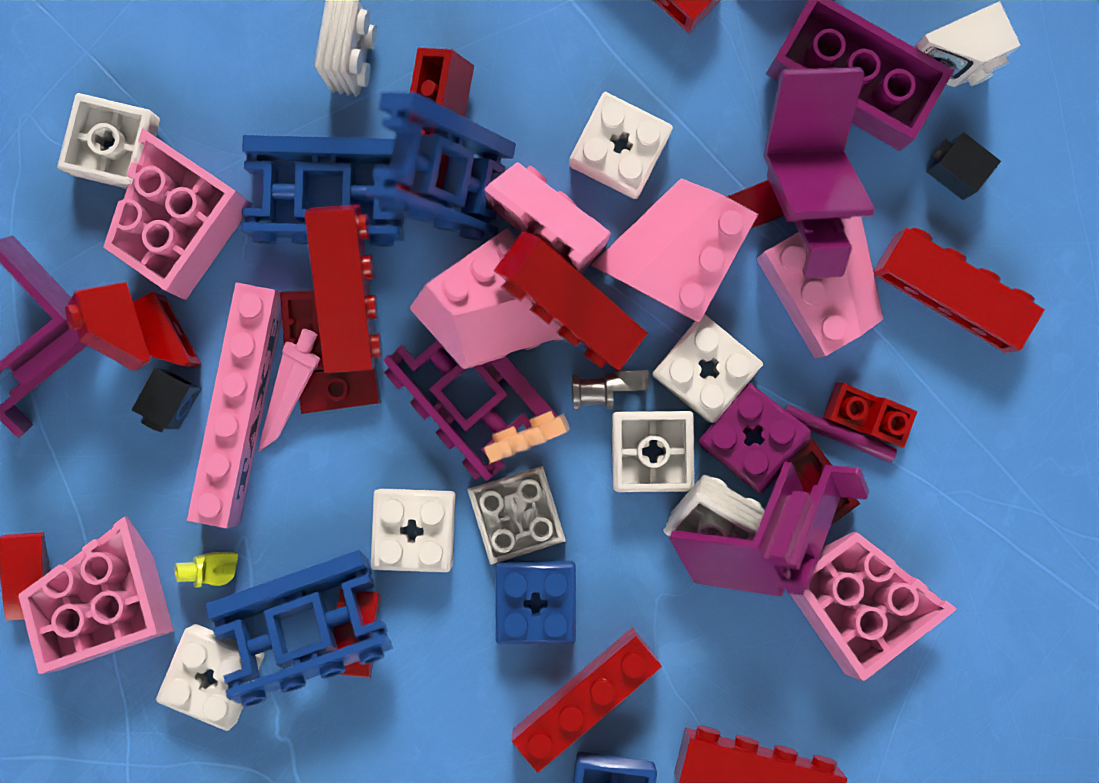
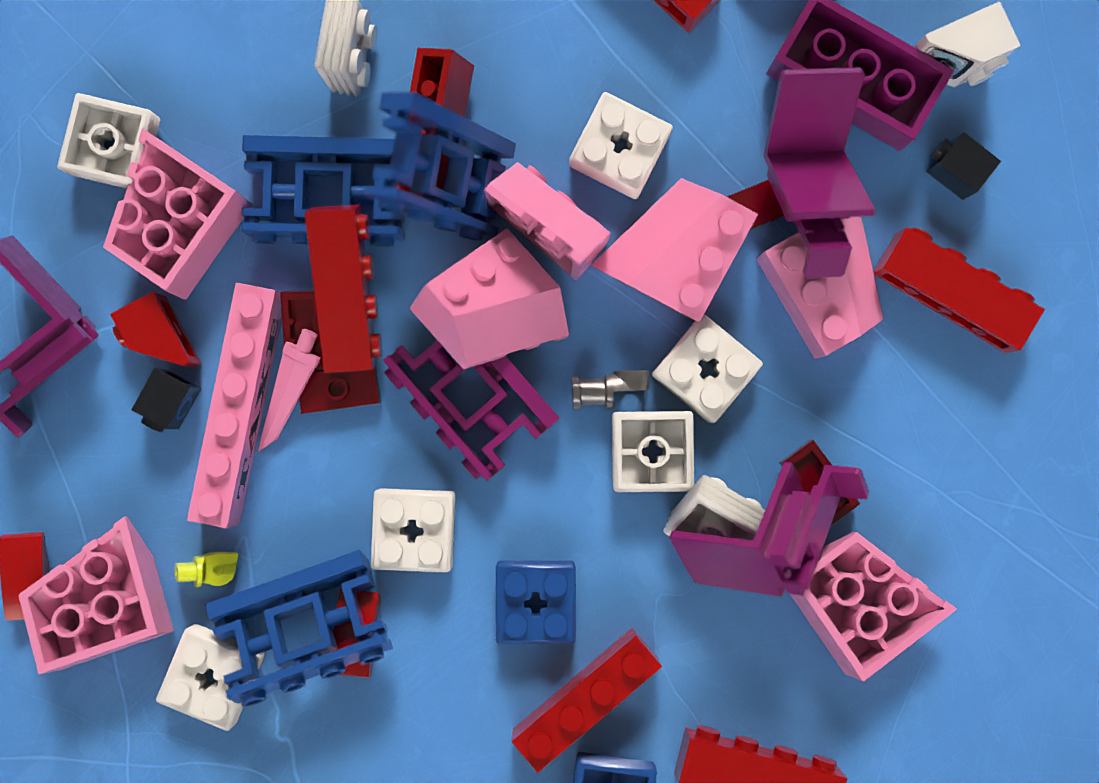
(109, 324): red slope -> none
(510, 442): light nougat hinge -> none
(516, 515): white tile -> none
(570, 300): red brick -> none
(752, 413): magenta brick -> none
(843, 435): magenta bar -> none
(870, 414): red slope -> none

